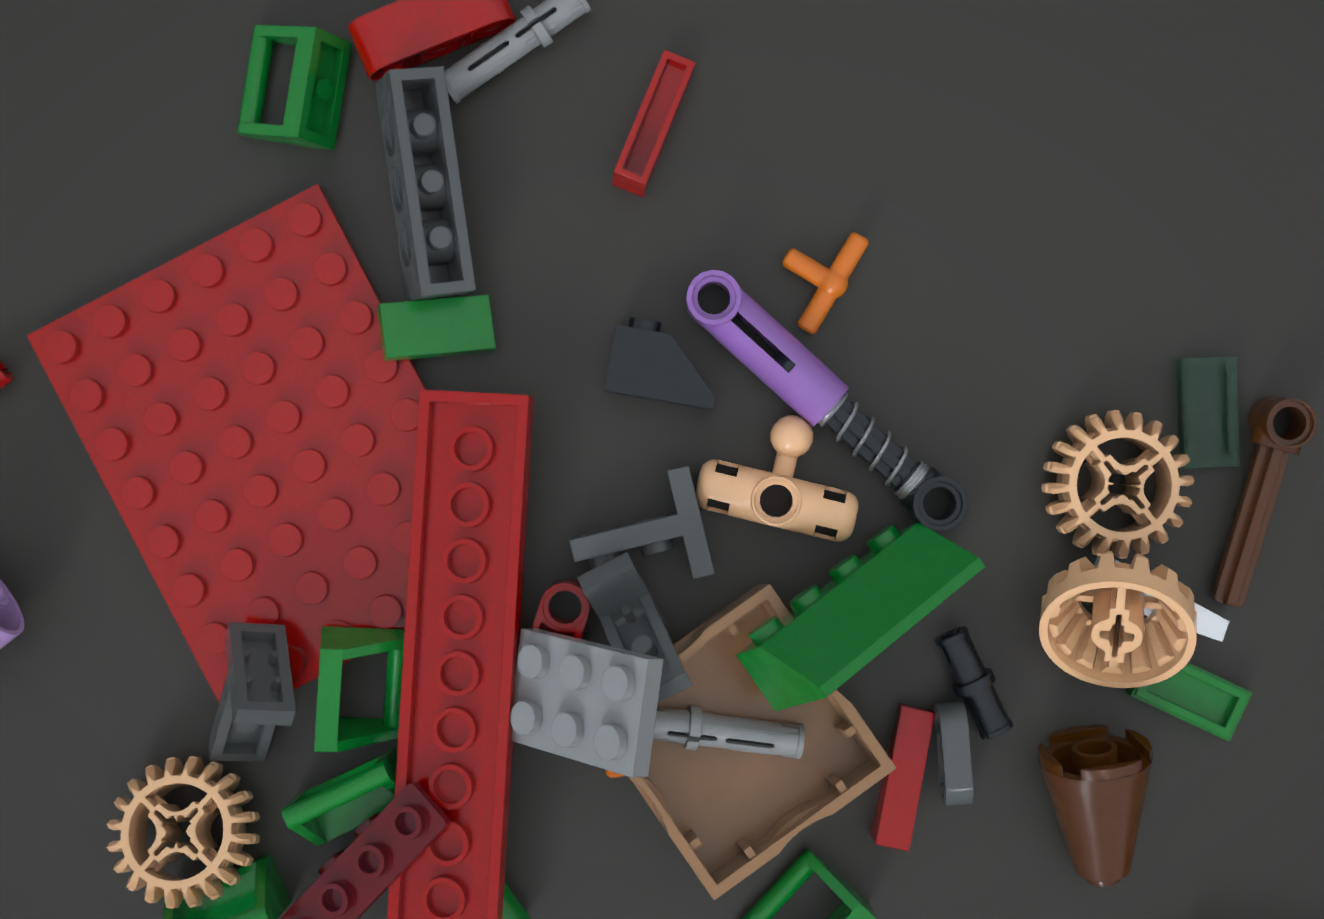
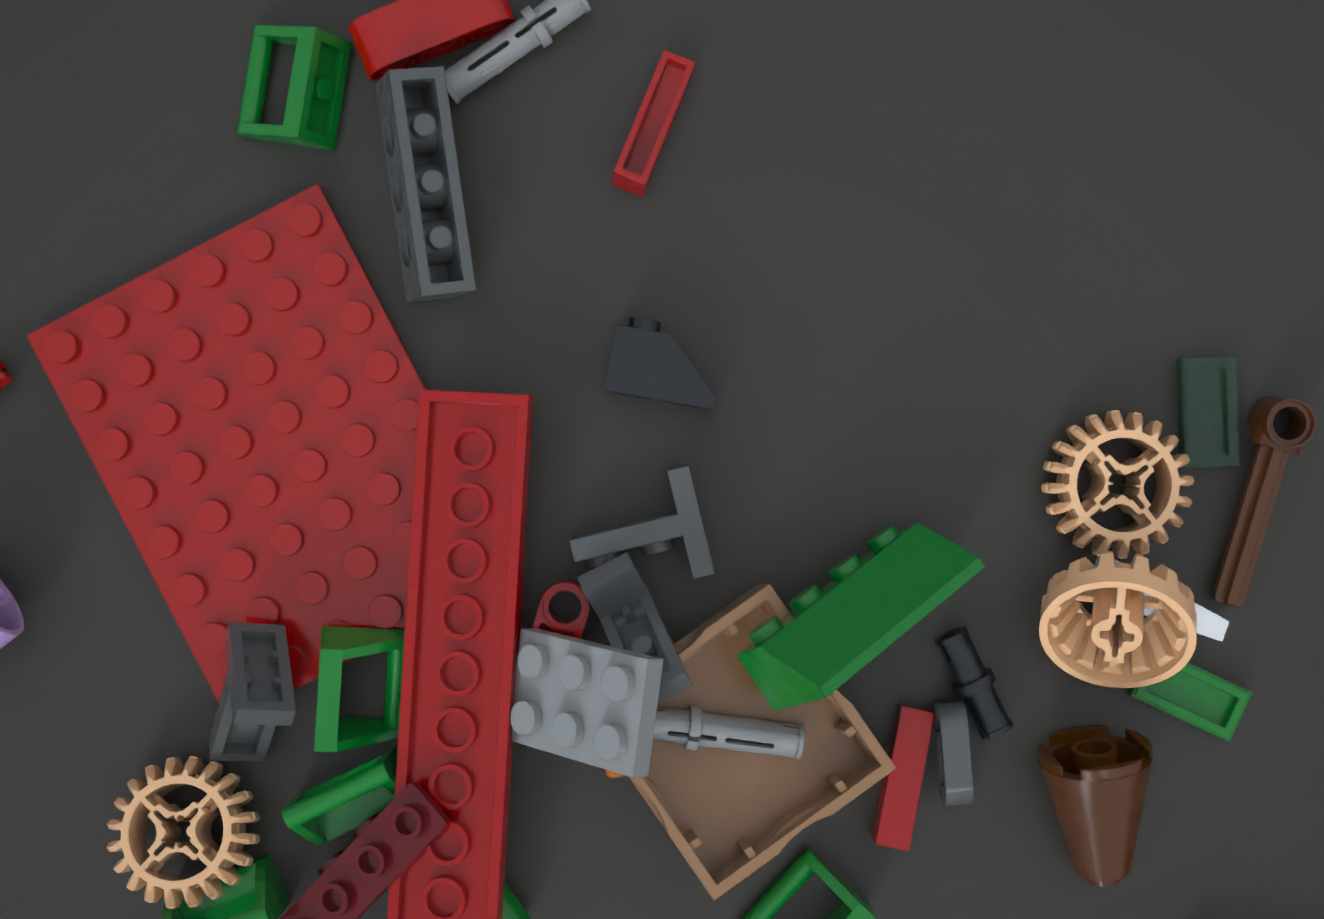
(436, 327): green tile -> none
(790, 438): light nougat piece -> none
(821, 397): piece -> none
(830, 281): orange piece -> none

